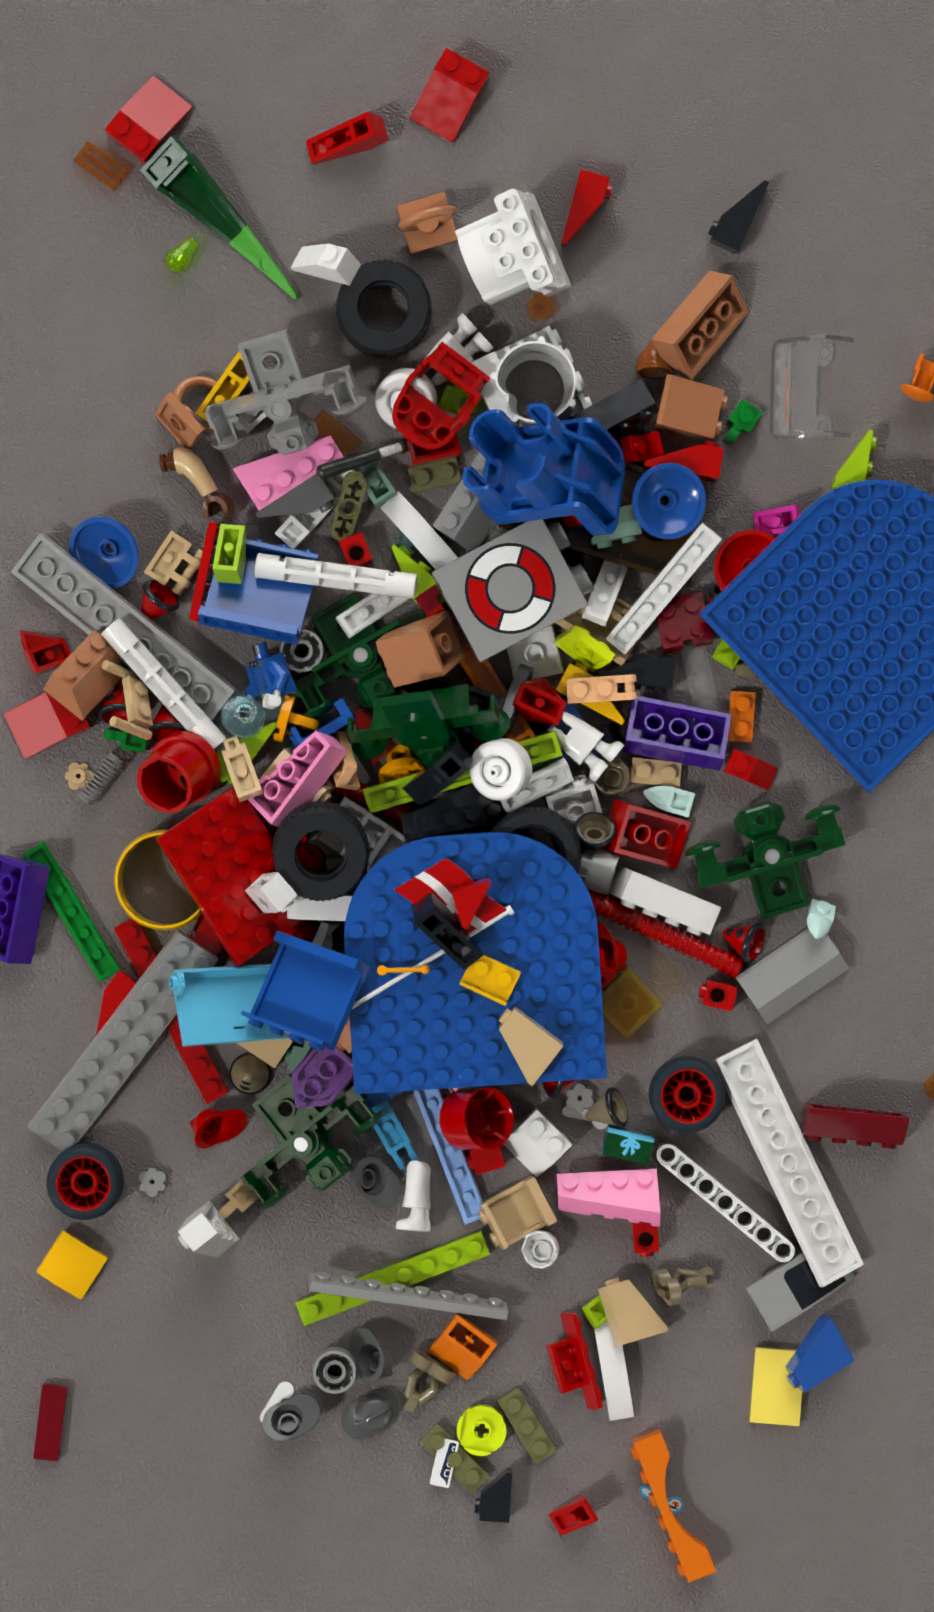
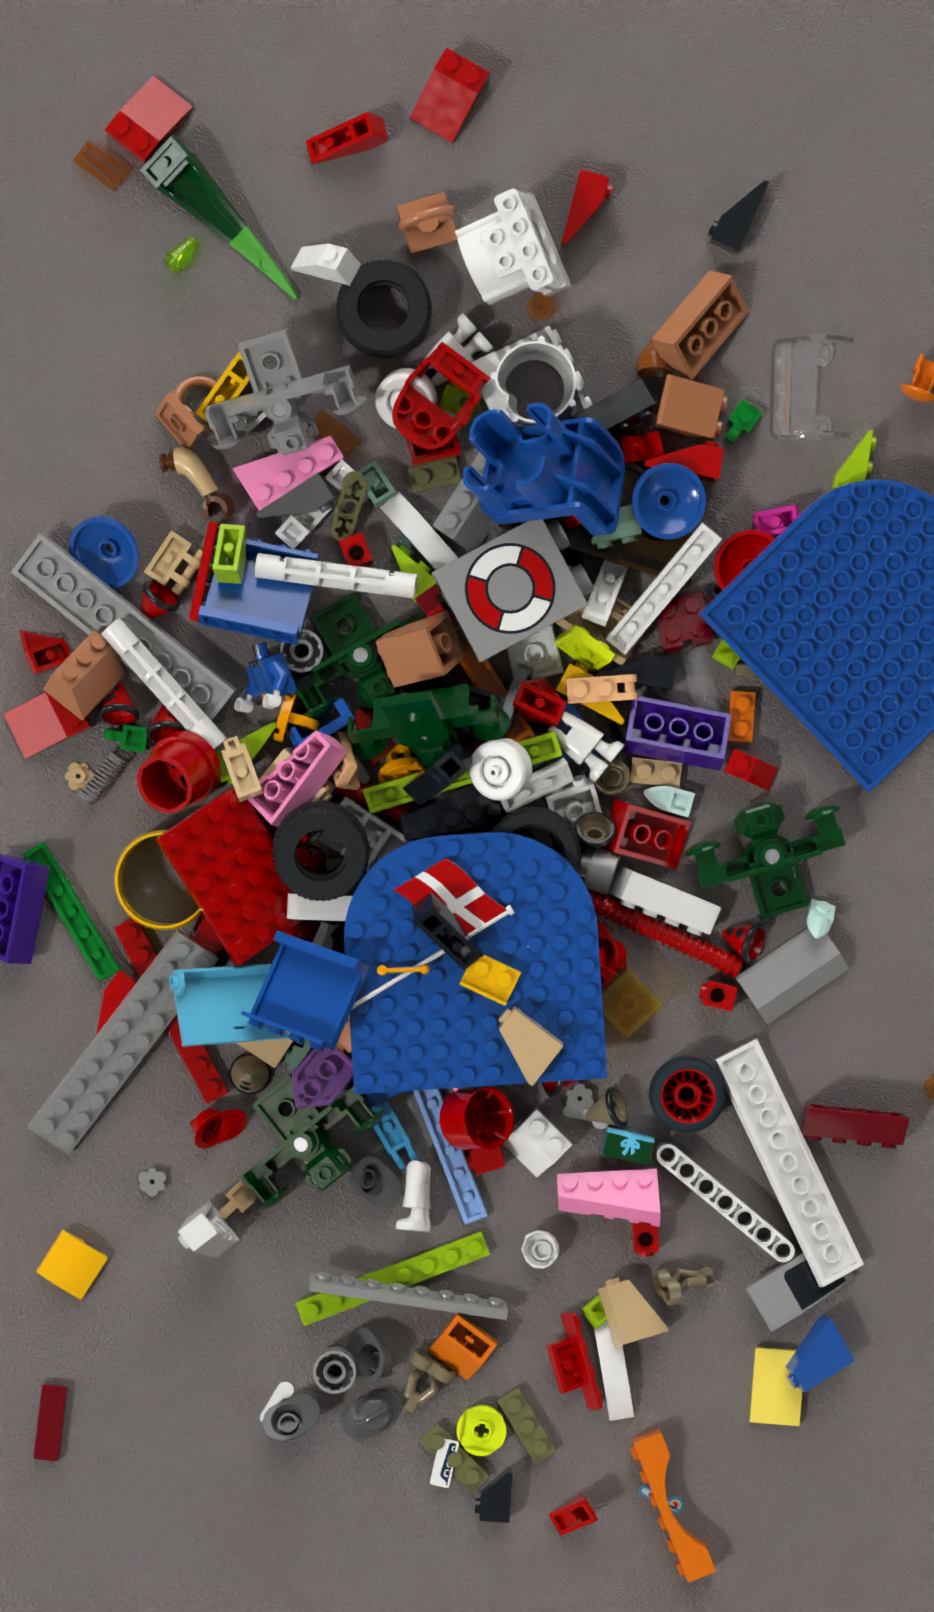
(79, 1200): wheel -> none
(136, 702): tan plate -> none
(243, 726): clear light blue piece -> none
(271, 893): white brick -> none
(357, 460): pearl dark grey piece -> none
(368, 612): white tile -> none
(468, 899): red slope -> none
(516, 1212): tan panel -> none

